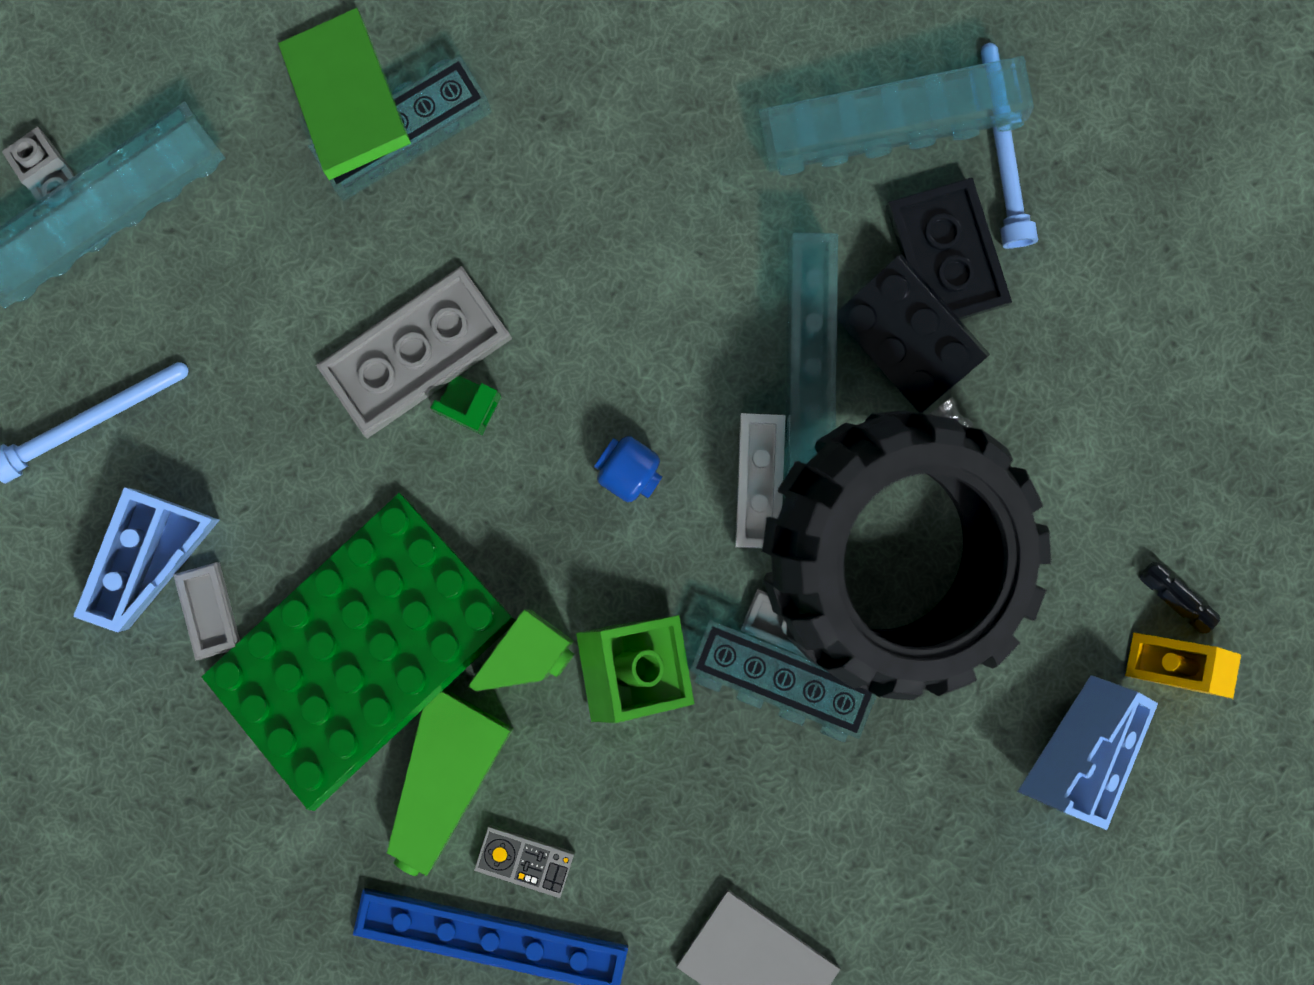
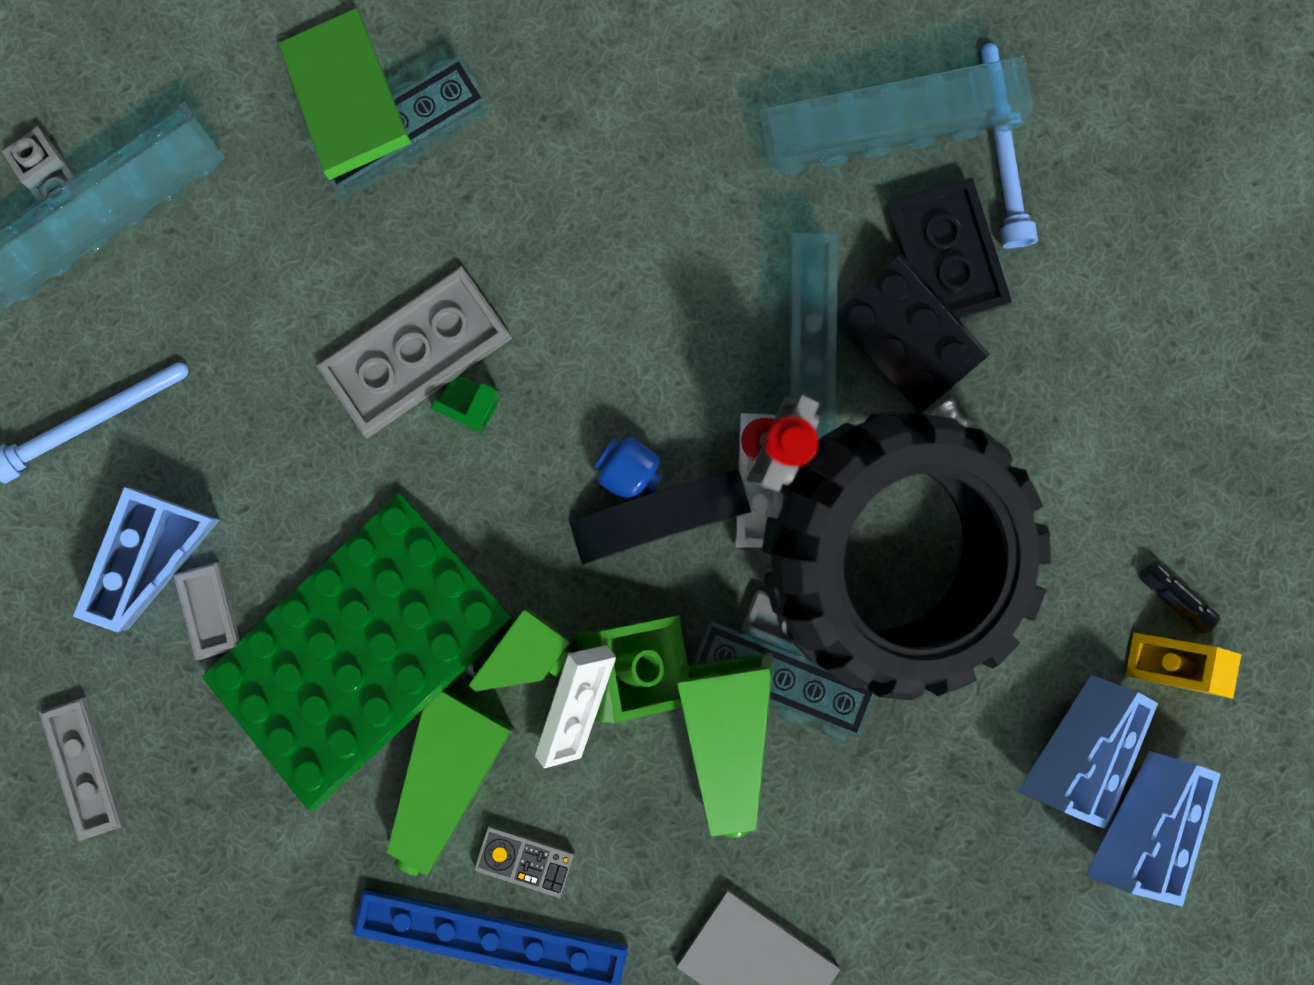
(82, 769): none -> light grey tile
(575, 705): none -> white plate
(660, 516): none -> black slope
(727, 731): none -> bright green slope
(781, 442): none -> plate
(1157, 830): none -> light blue wedge

